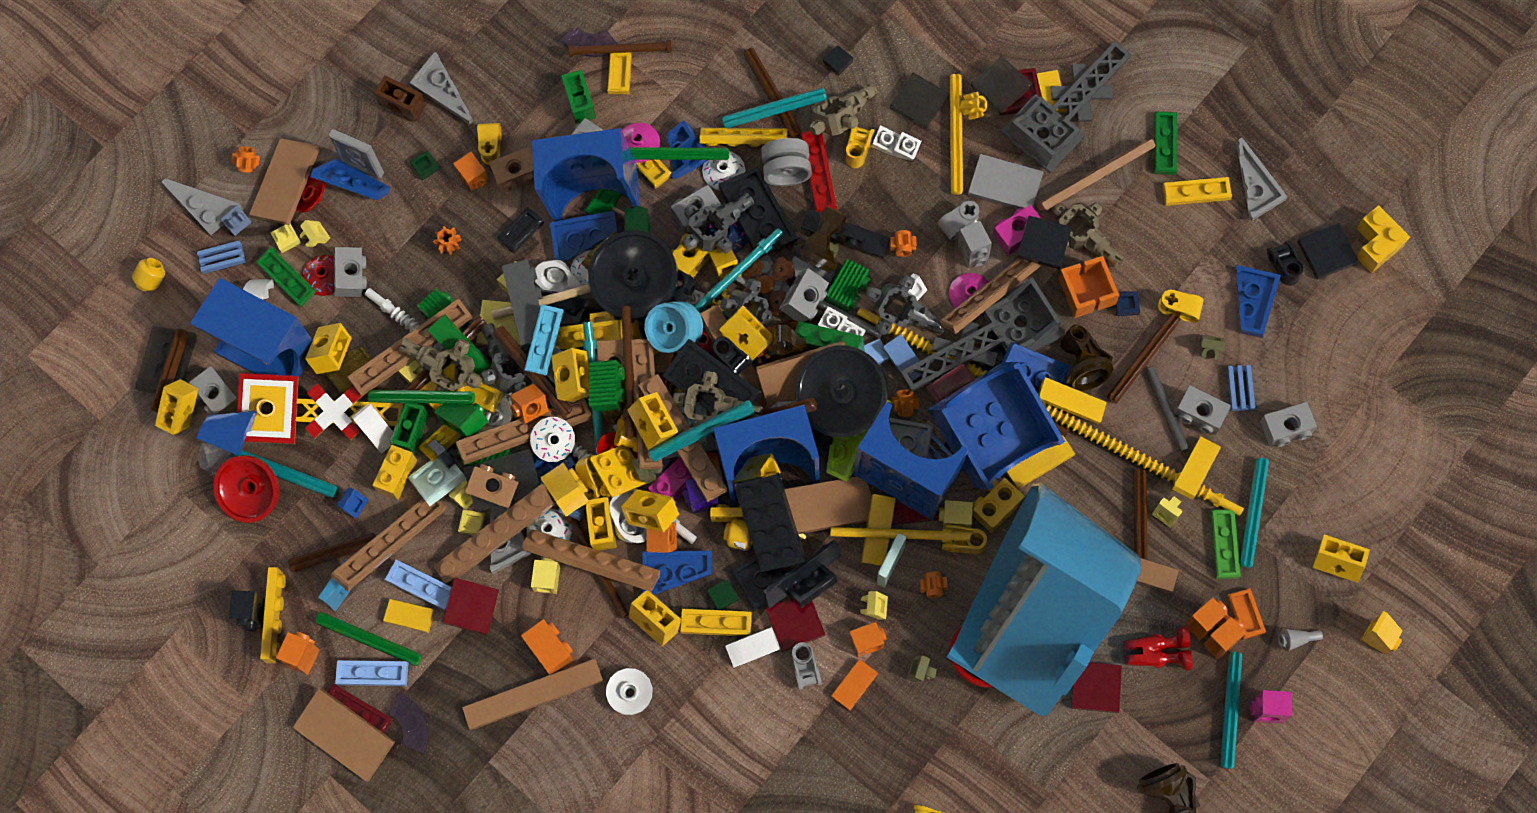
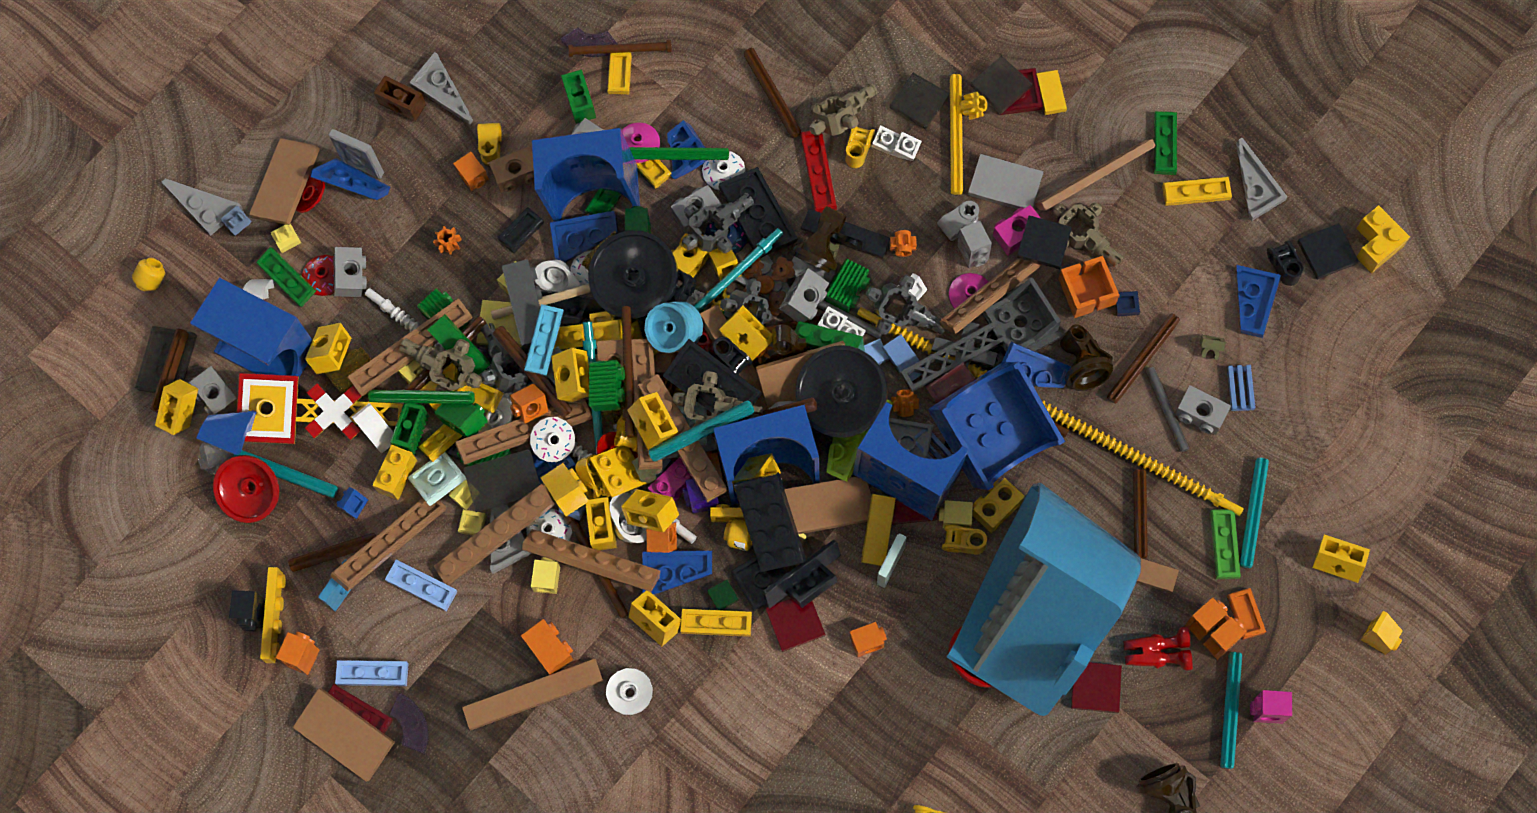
(221, 249): medium blue tile -> none
(245, 159): orange gear -> none
(314, 232): light yellow tile -> none
(368, 638): green axle -> none
(409, 616): yellow tile -> none
(424, 165): dark green tile -> none
(441, 453): black tile -> none
(470, 606): dark red tile -> none
(477, 486): medium nougat brick -> none
(736, 136): yellow plate -> none
(752, 647): white slope -> none
(774, 108): teal axle -> none
(786, 162): light grey wheel -> none
(806, 667): light grey piece -> none
(838, 60): black tile -> none
(854, 685): orange tile -> none
(876, 605): light yellow tile -> none
(919, 669): olive tile -> none
(933, 584): orange gear -> none
(945, 535): yellow bar -> none
(1039, 464): yellow tile -> none
(1061, 133): dark grey piece -> none
(1071, 400): yellow tile -> none
(1168, 511): light yellow tile -> none
(1183, 305): yellow piece -> none
(1196, 468): yellow tile -> none
(1291, 639): light grey cone -> none
(1298, 415): light grey brick -> none

